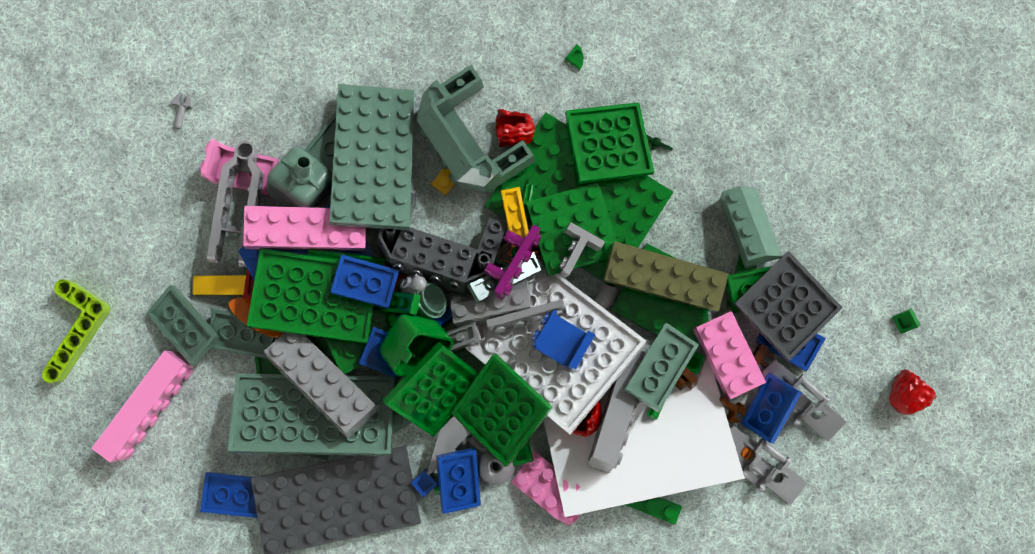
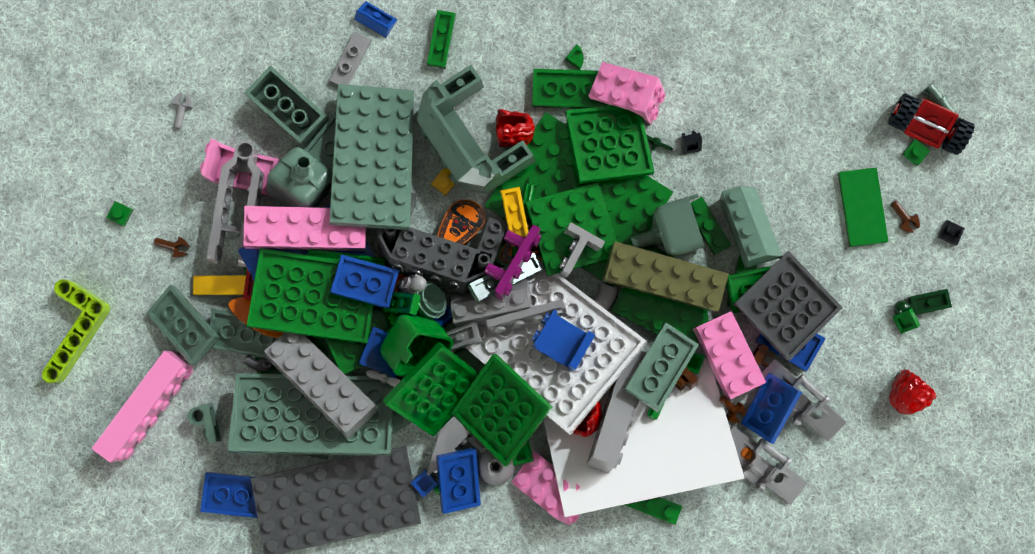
(119, 213): none -> green plate
(173, 246): none -> reddish brown bar
(209, 419): none -> sand green plate
(258, 365): none -> dark grey arm
(287, 106): none -> sand green brick
(350, 59): none -> light grey plate
(375, 19): none -> blue slope
(383, 378): none -> white piece
(441, 39): none -> green plate
(462, 221): none -> shield
(563, 88): none -> green plate
(628, 90): none -> bright pink bracket
(672, 229): none -> sand green piece
(691, 143): none -> black tile
(709, 226): none -> green plate
(863, 207): none -> green tile
(905, 218): none -> reddish brown bar
(916, 152): none -> green plate
(925, 302): none -> dark green plate
(931, 124): none -> plate
(937, 98): none -> sand green pin
(951, 232): none -> black tile

